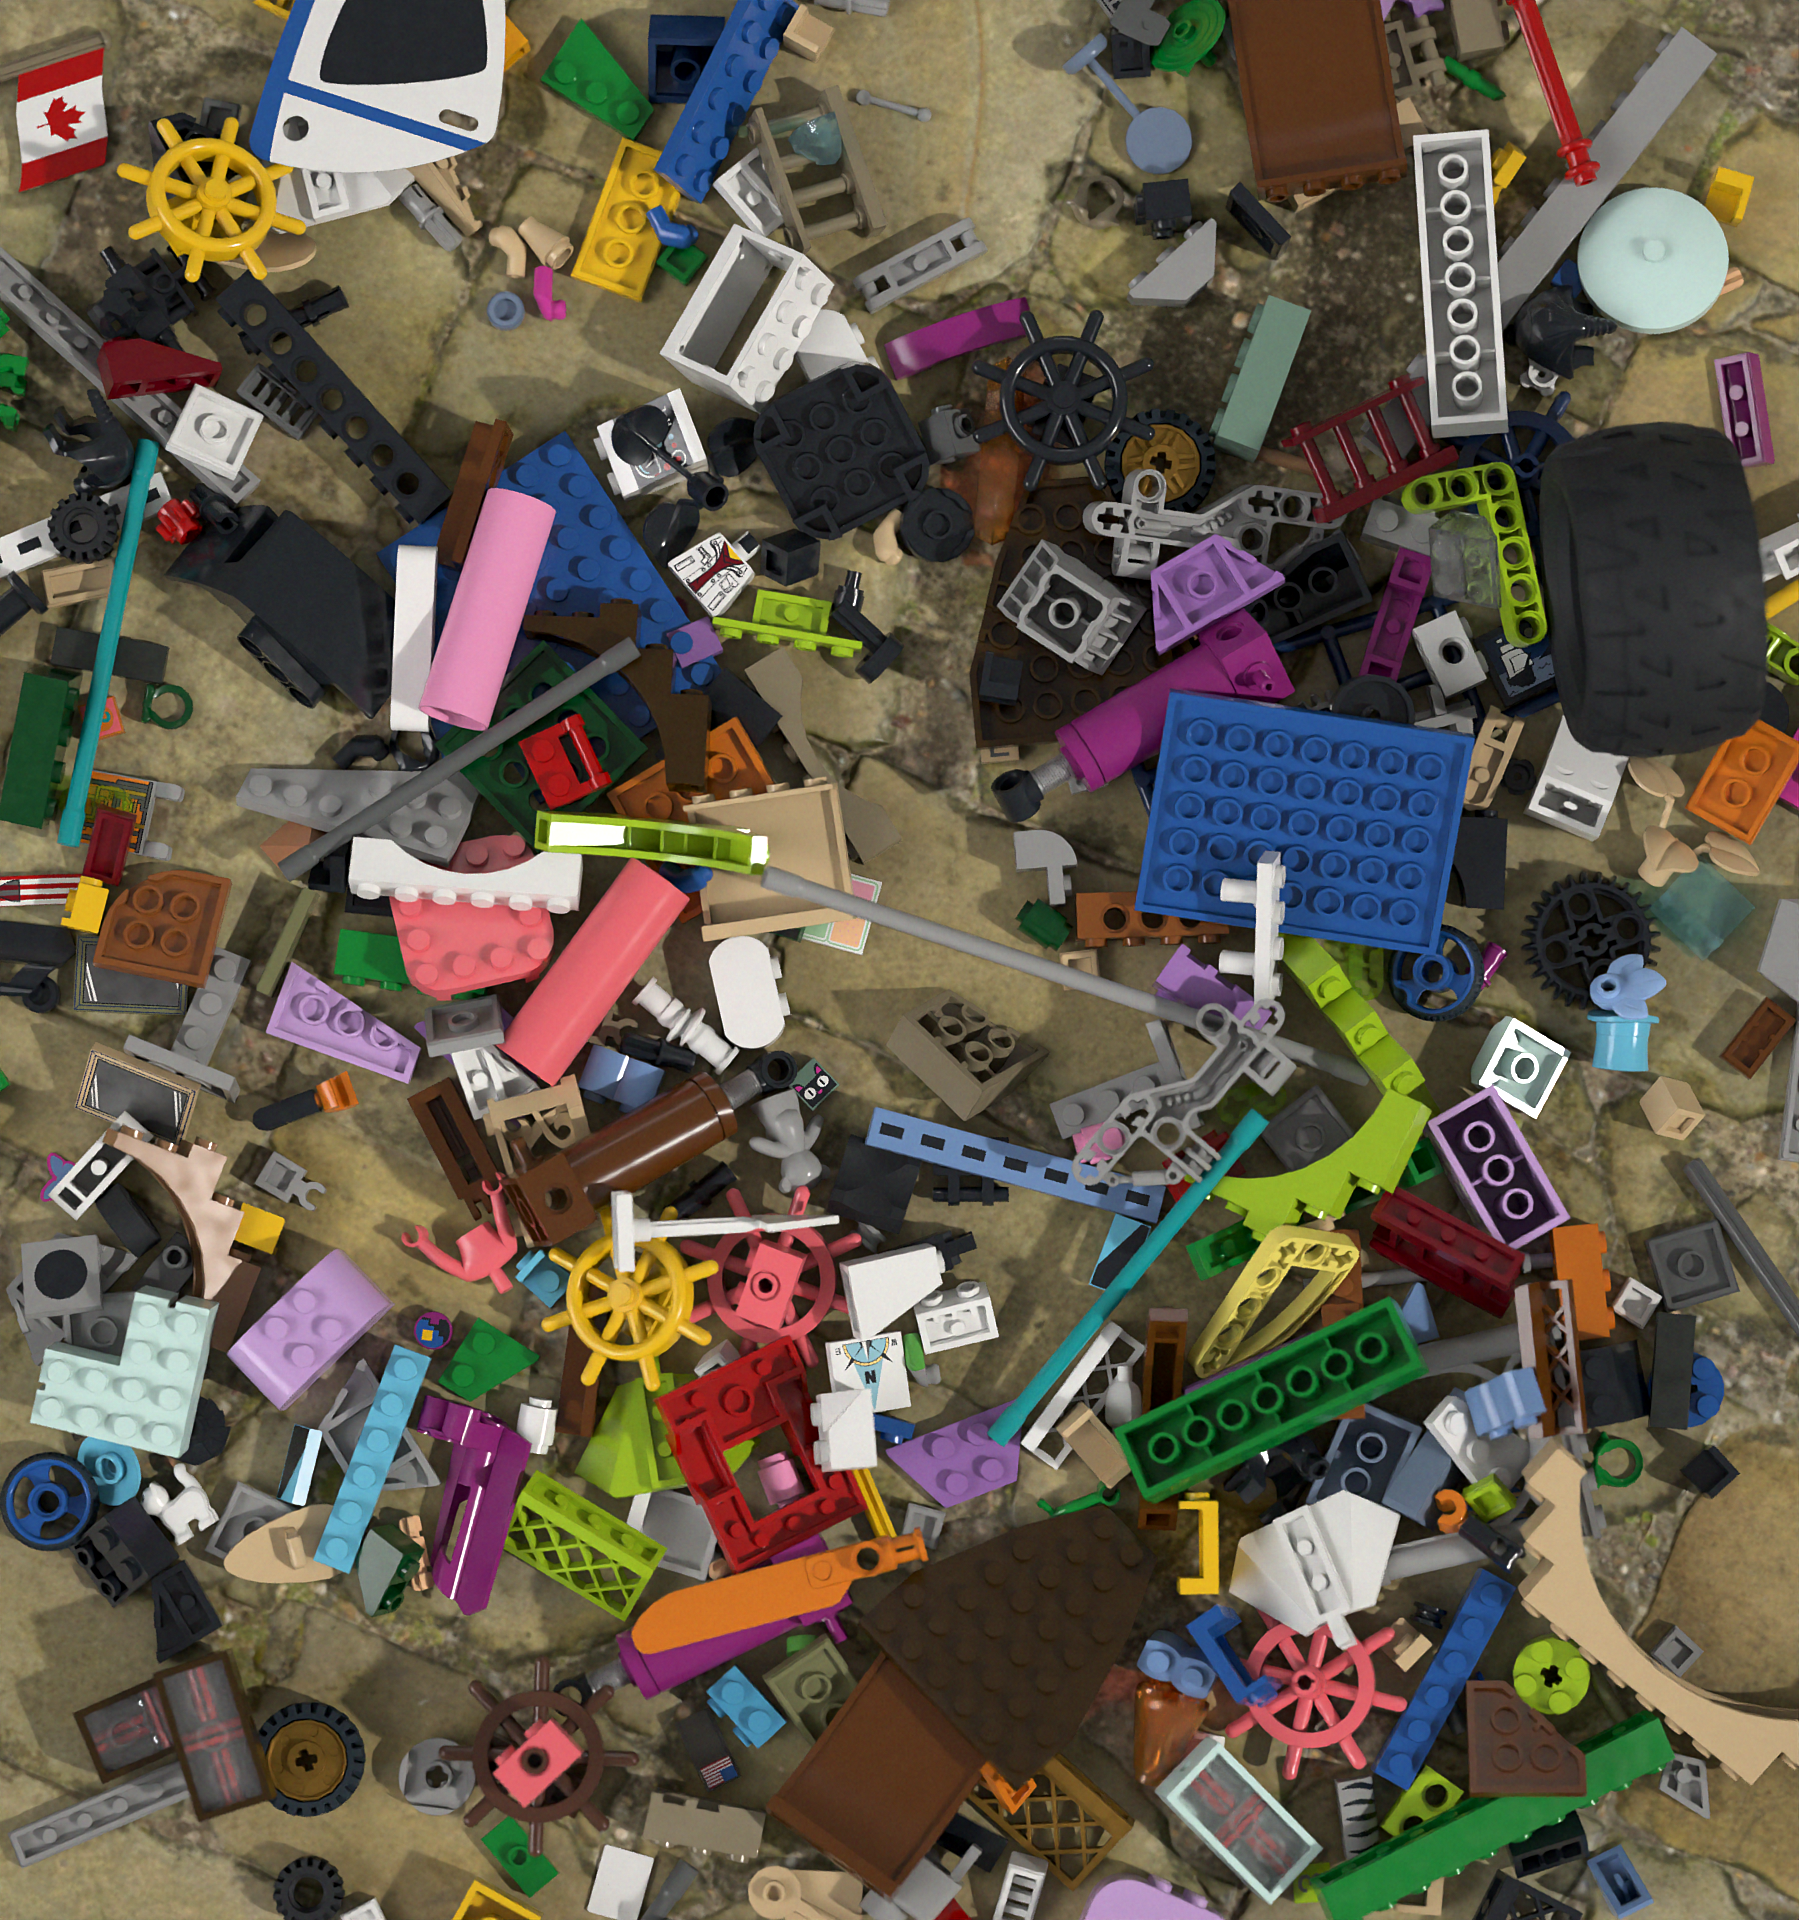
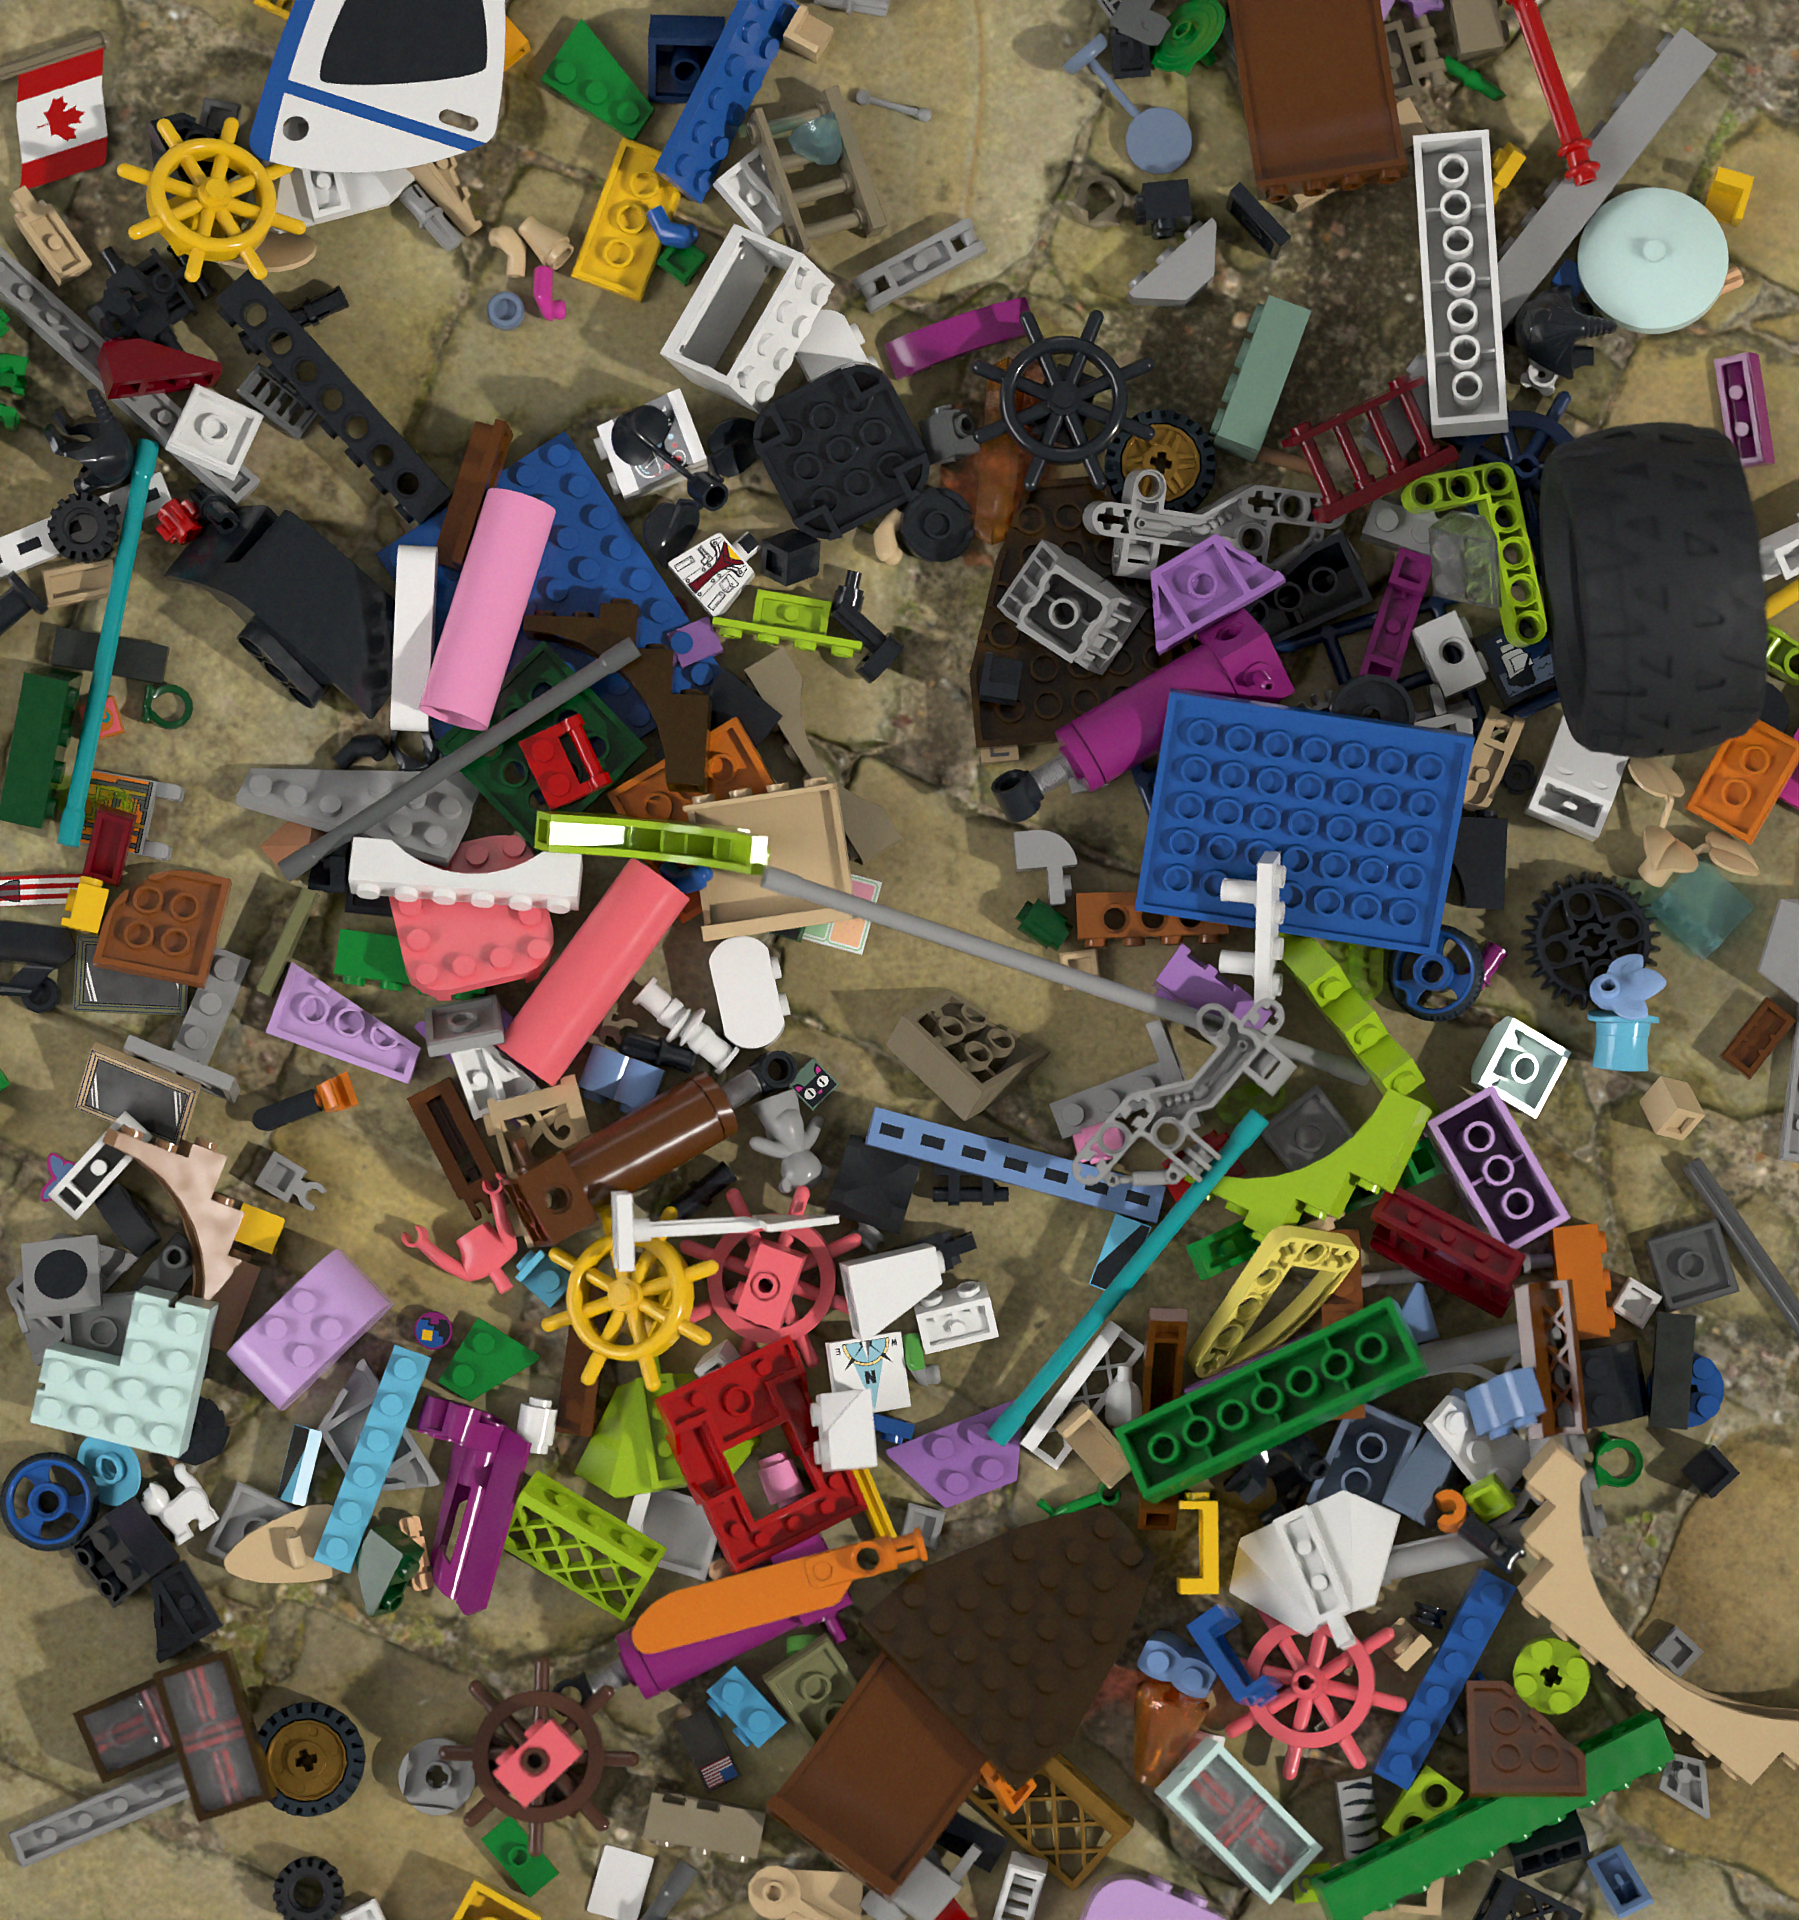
(49, 237): none -> tan hinge

